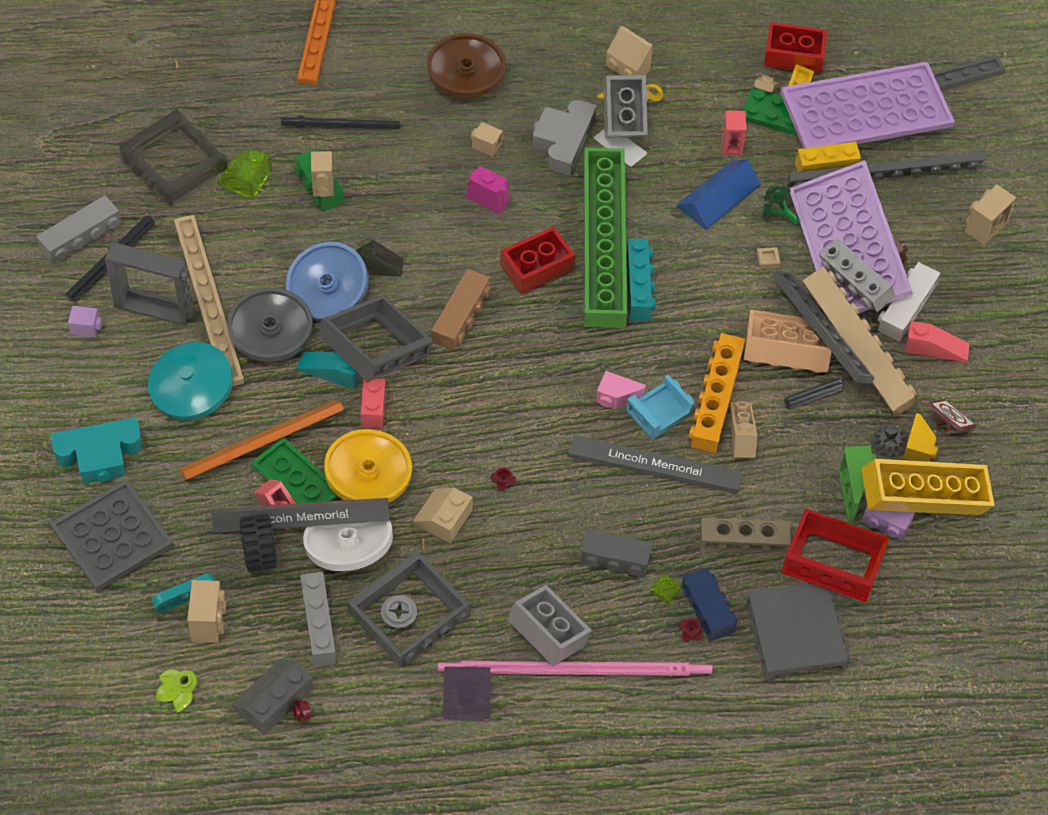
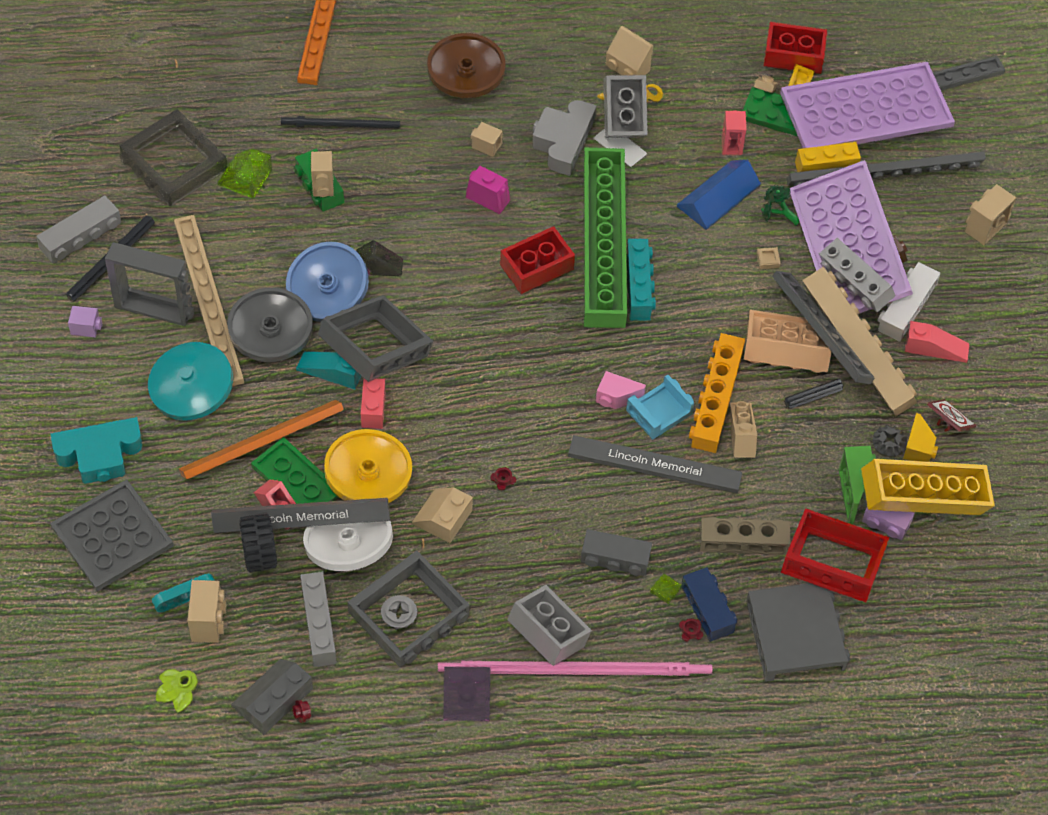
(461, 309): medium nougat brick -> none

